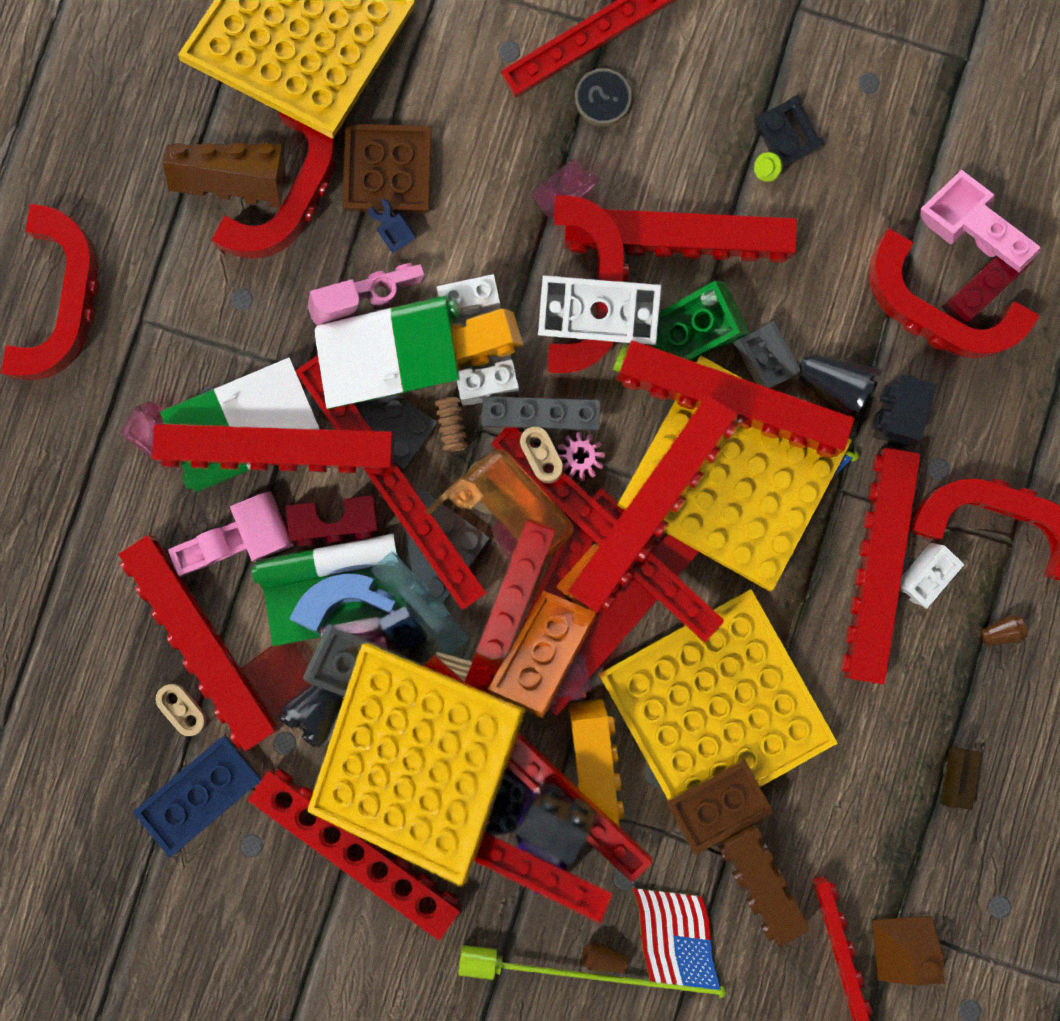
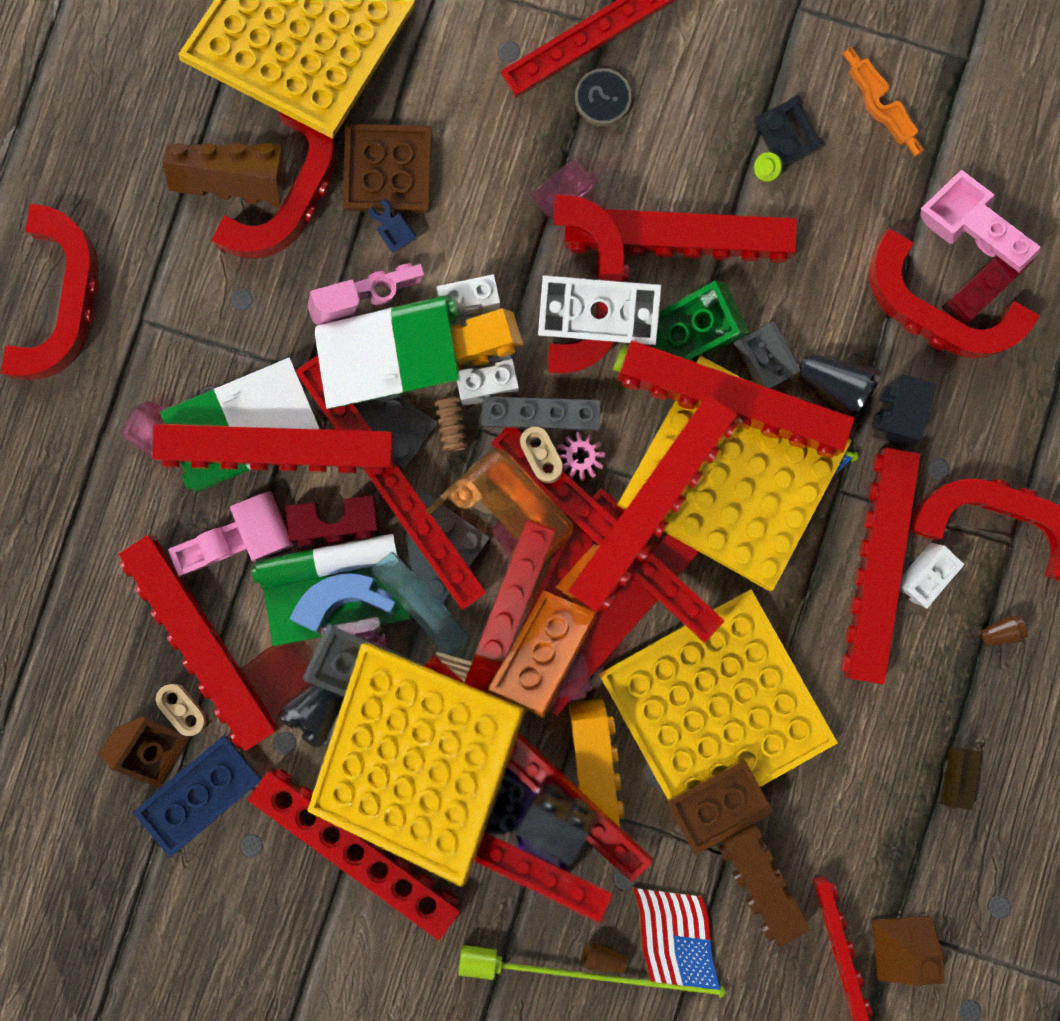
(143, 750): none -> reddish brown slope
(402, 628): dark blue plate -> none
(893, 114): none -> orange piece

